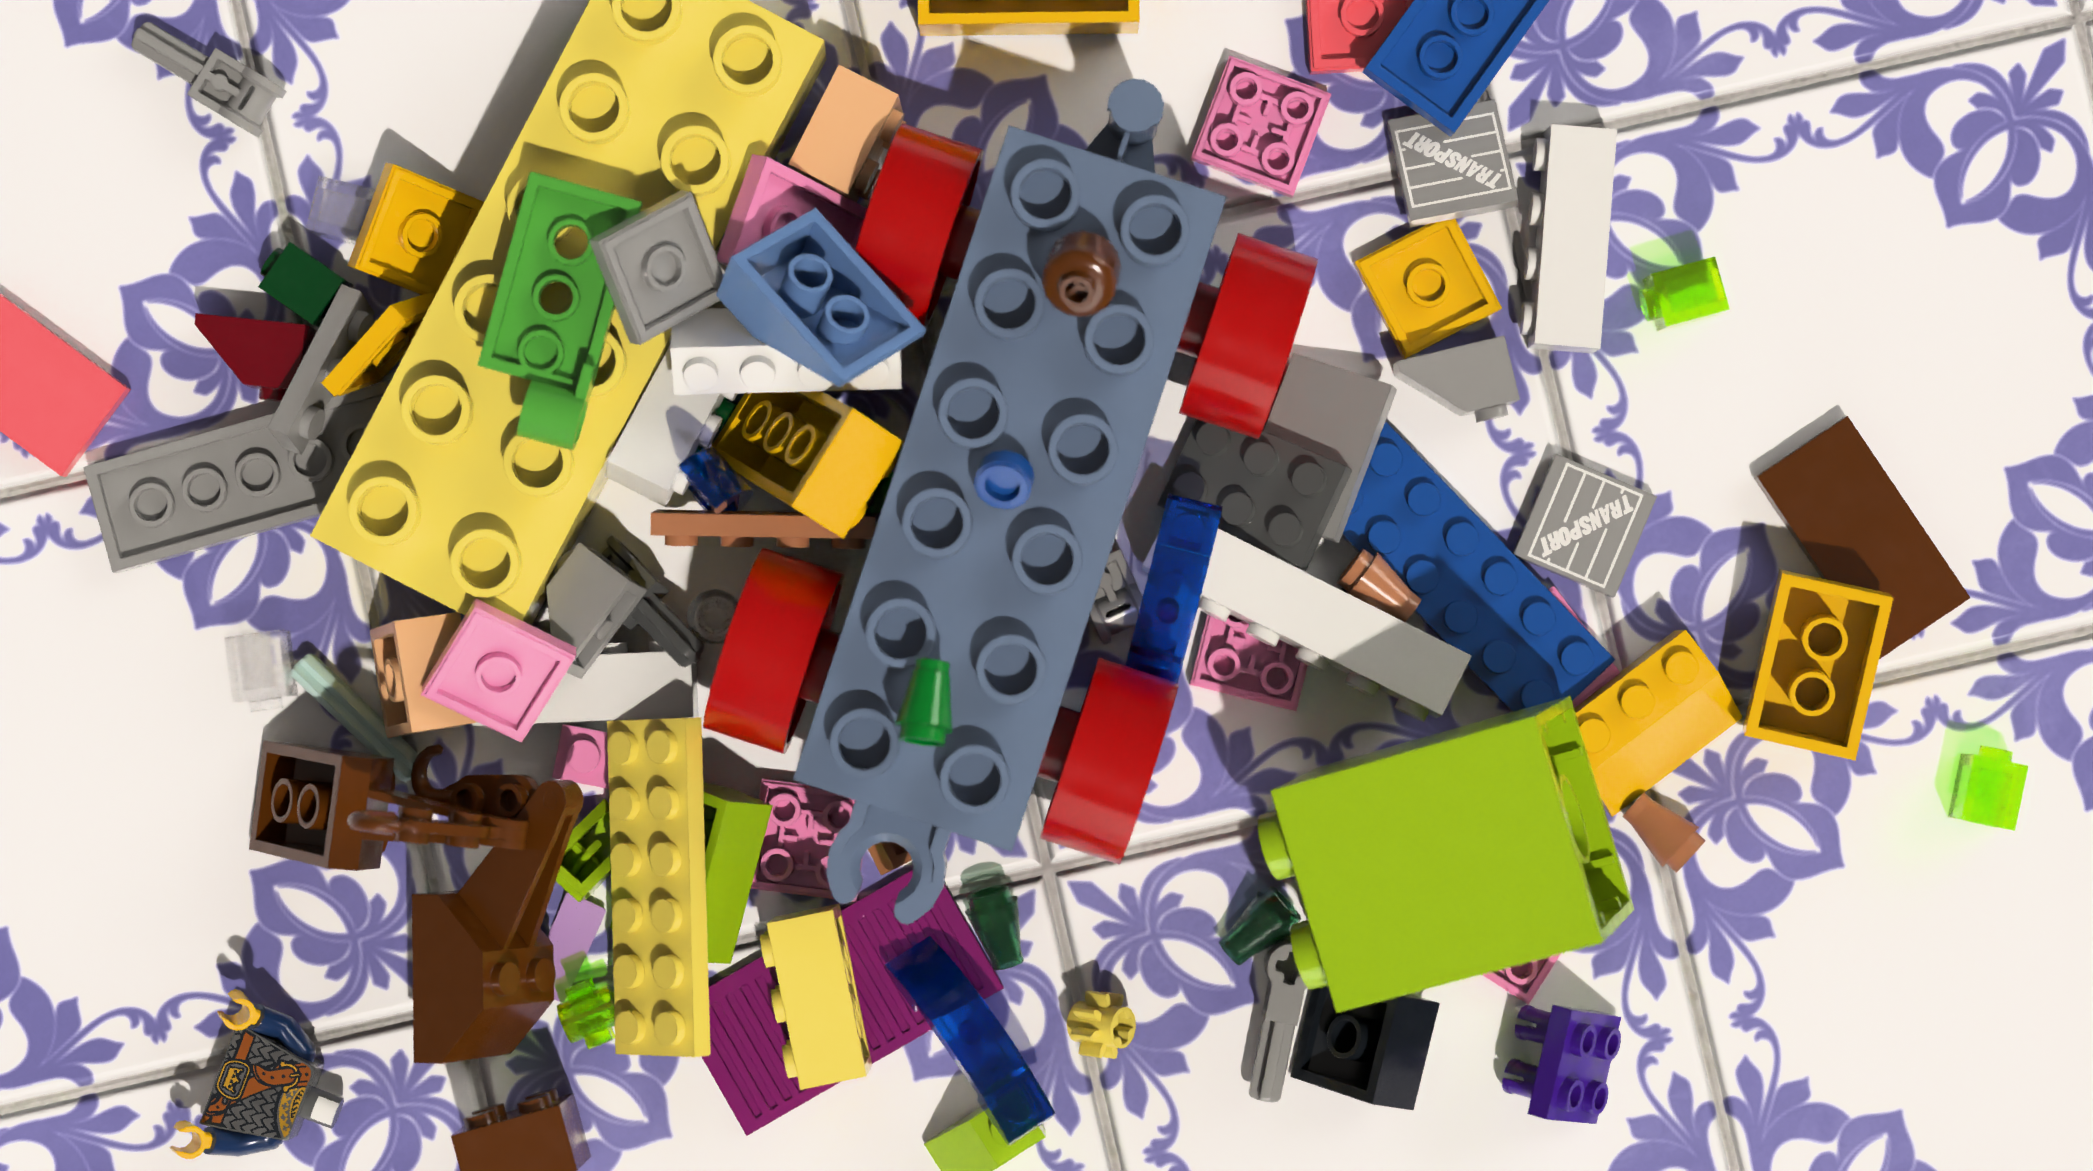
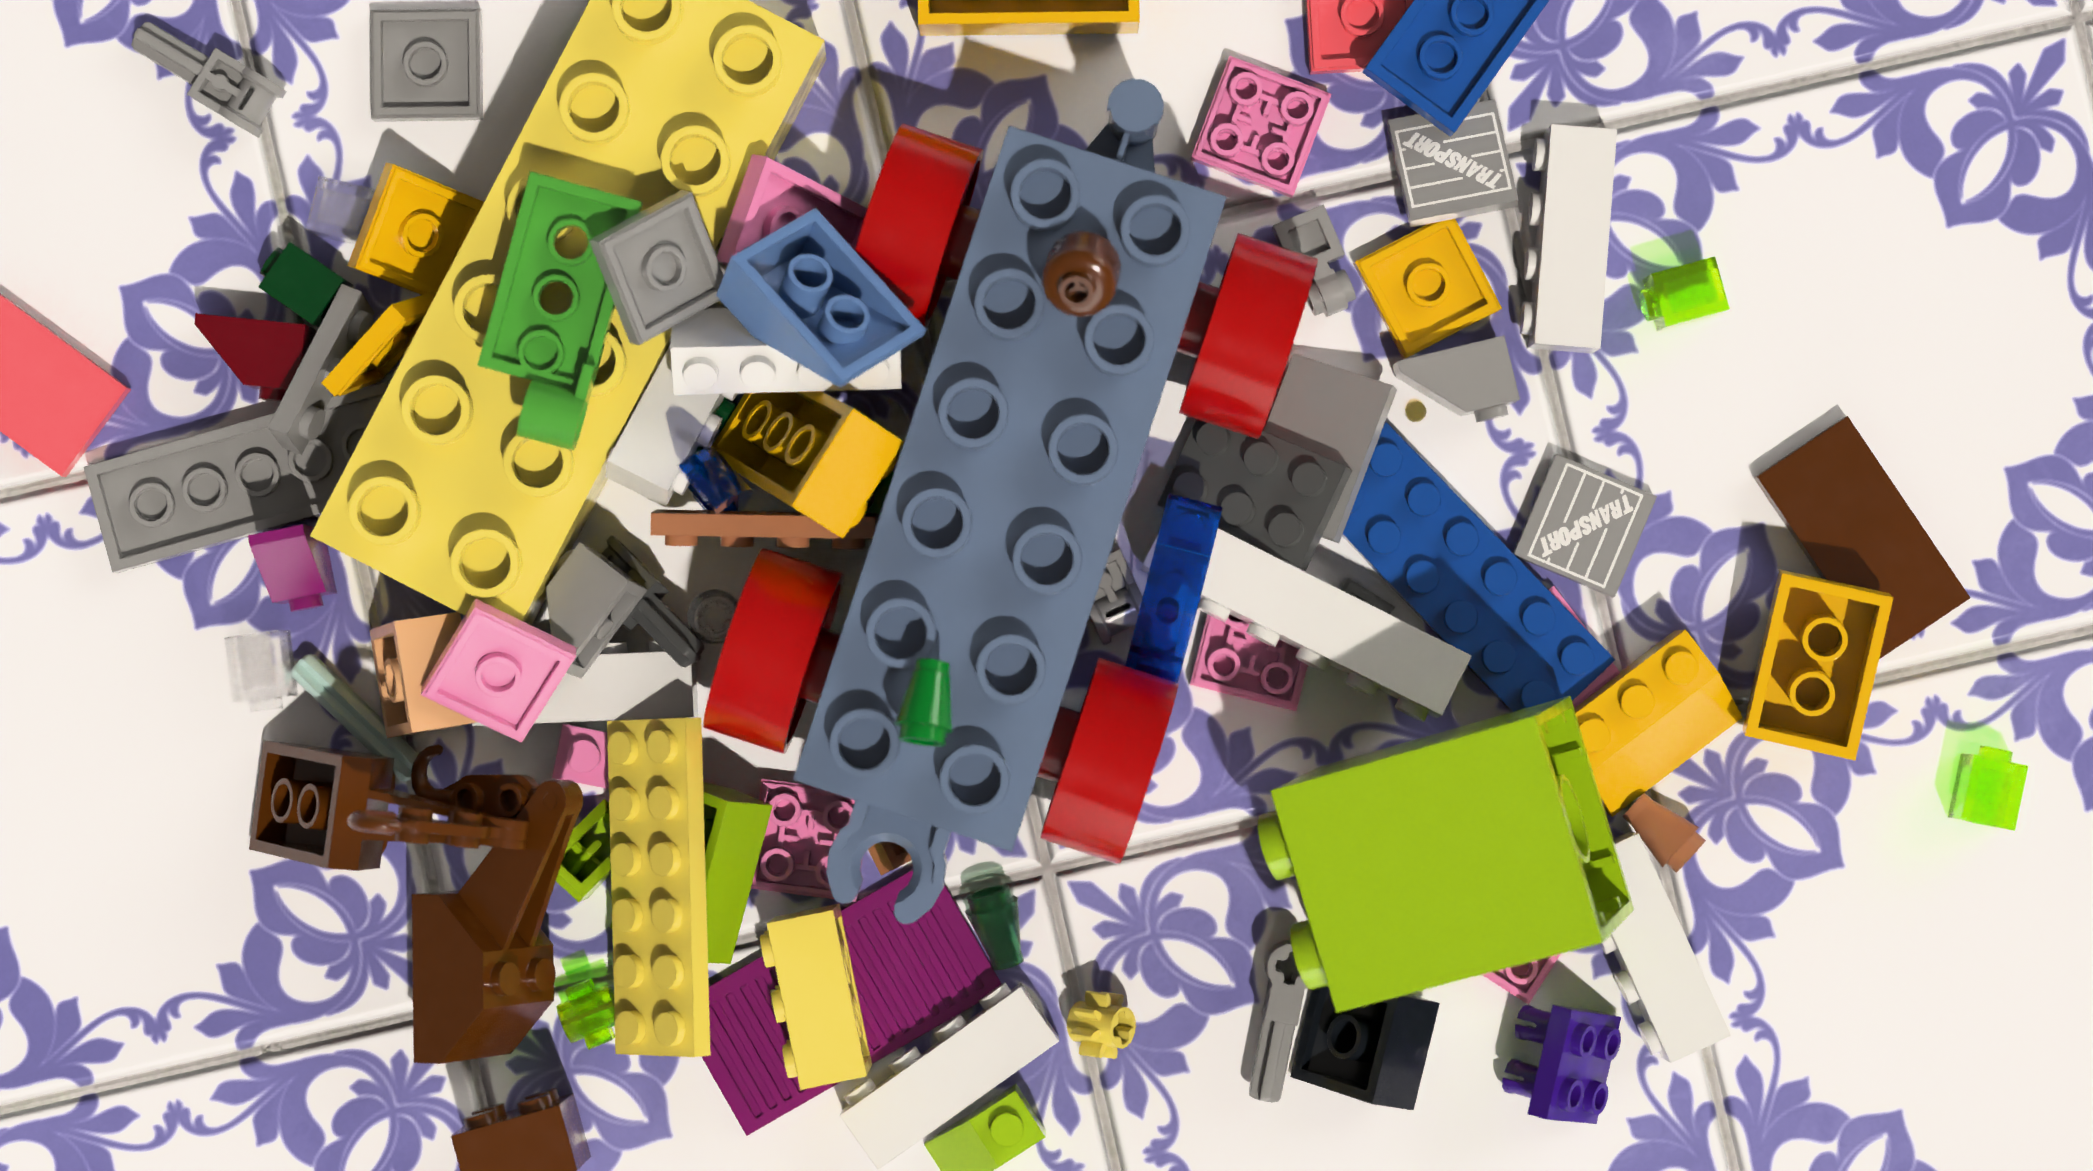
(261, 1086): torso -> none
(294, 566): none -> magenta slope
(426, 65): none -> light grey tile
(571, 940): lavender sticker -> none
(848, 135): light nougat brick -> none
(948, 1075): none -> white brick
(972, 1038): clear blue slope -> none
(1004, 479): blue tile -> none
(1260, 925): clear green cone -> none
(1315, 236): none -> light grey plate
(1377, 584): nougat cone -> none
(1415, 411): none -> clear yellow piece
(1660, 964): none -> white brick

